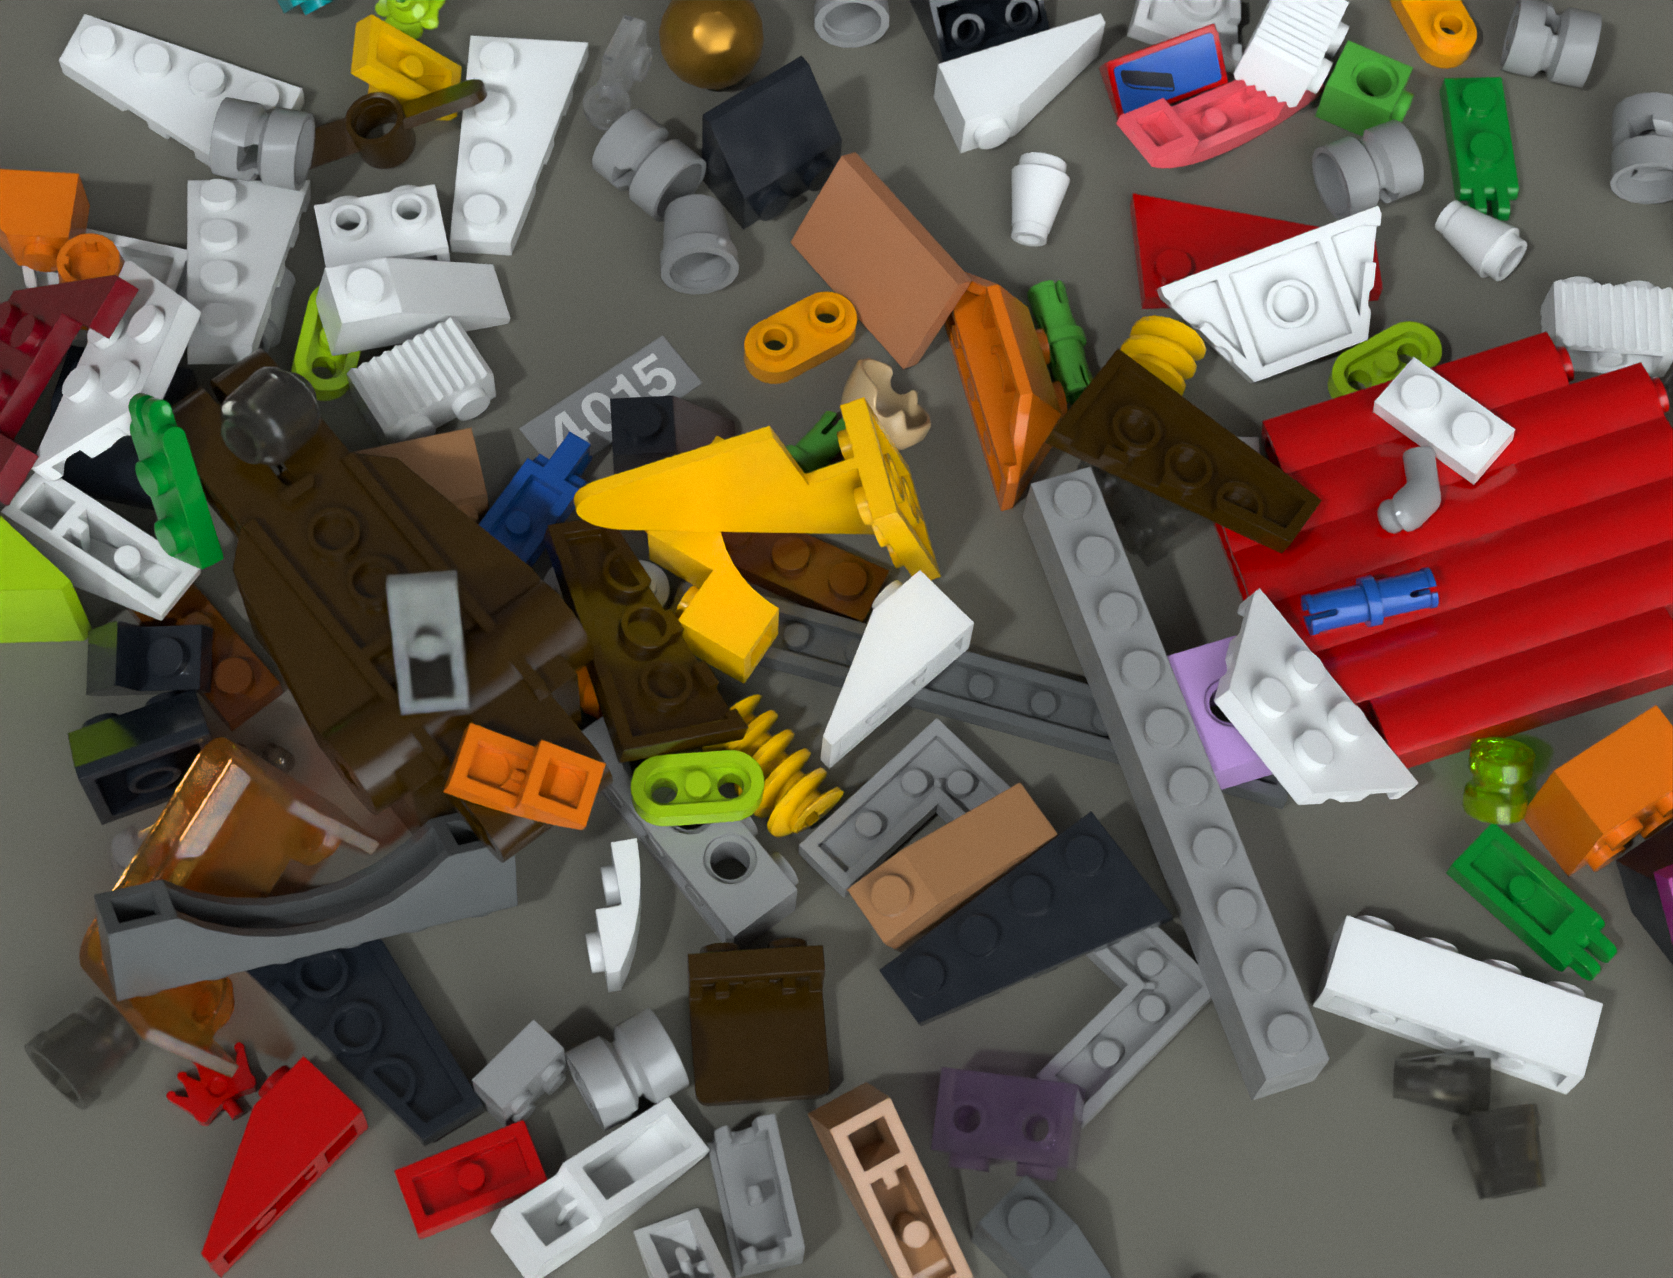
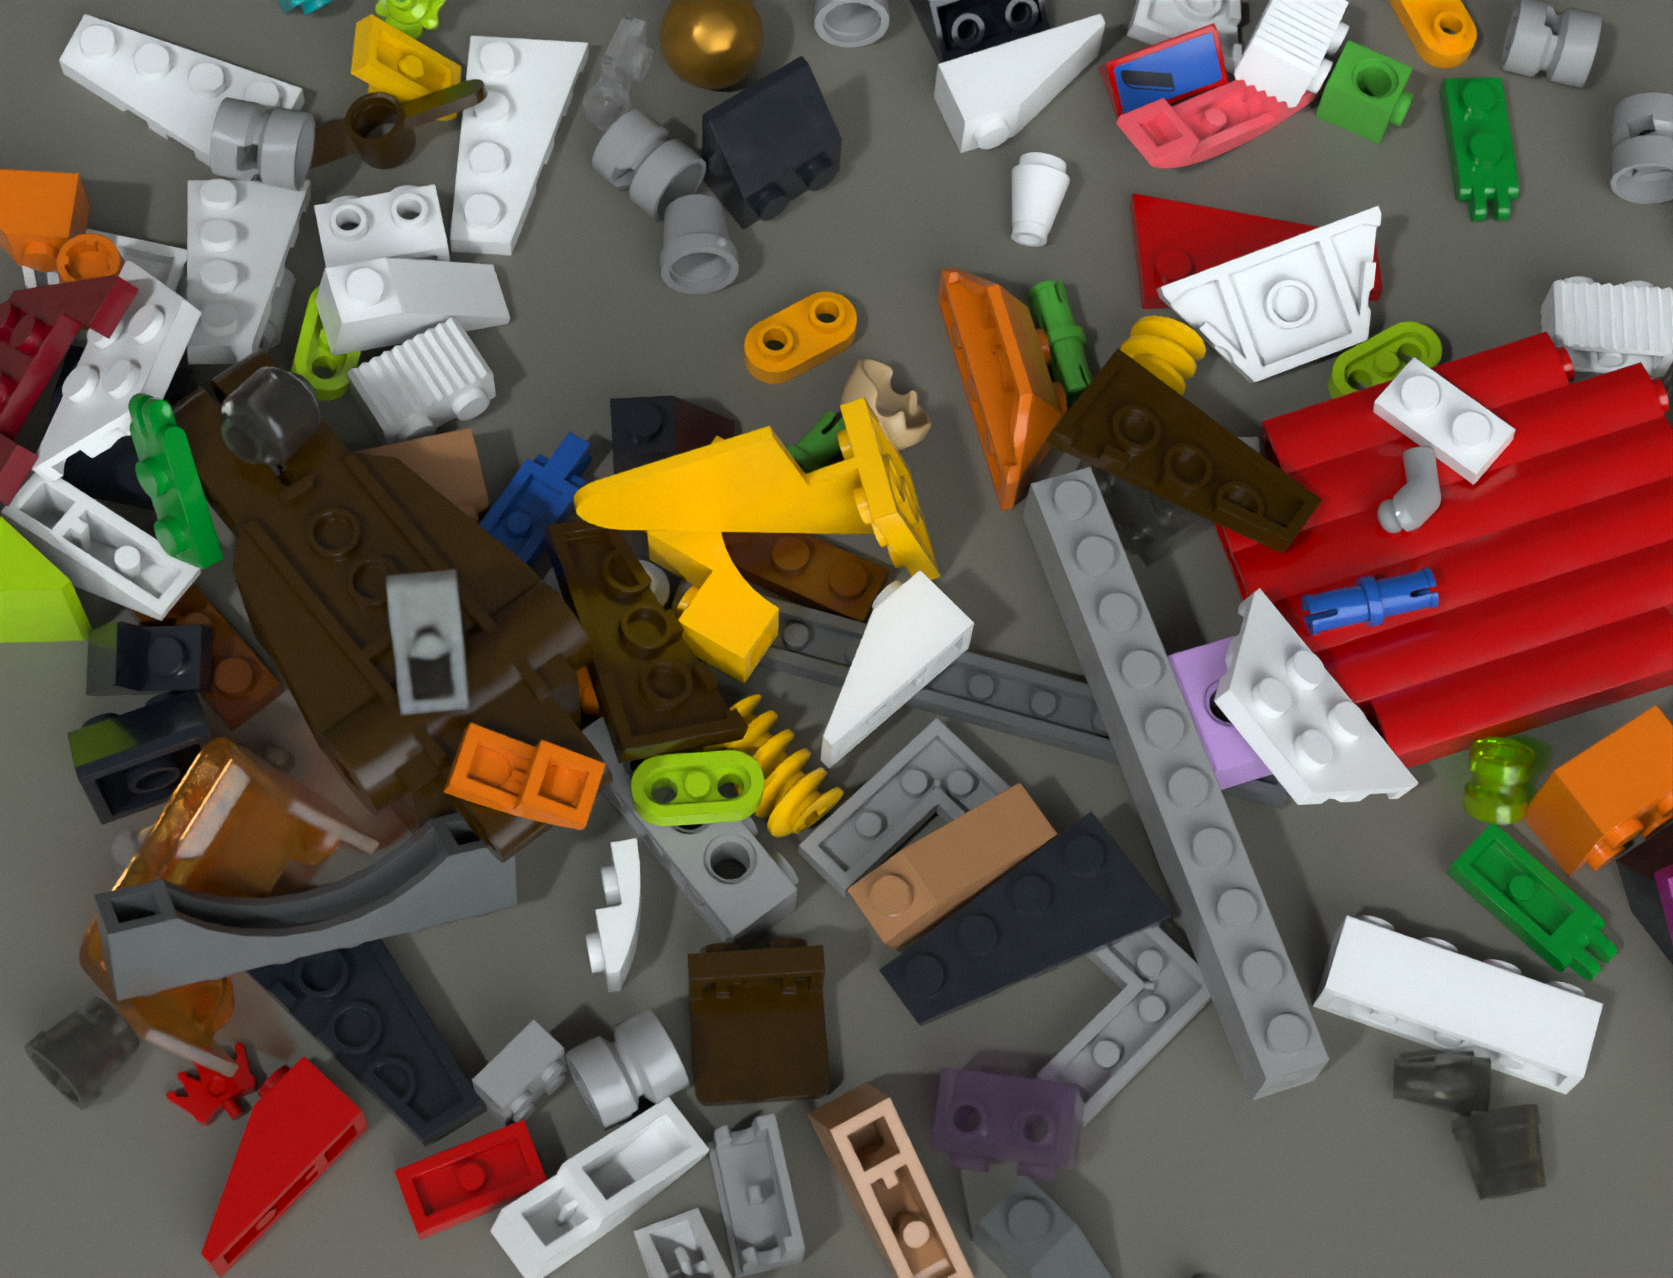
(587, 413): light grey sticker -> none
(880, 260): nougat tile -> none
(1368, 170): light grey wheel -> none
(1483, 241): white cone -> none

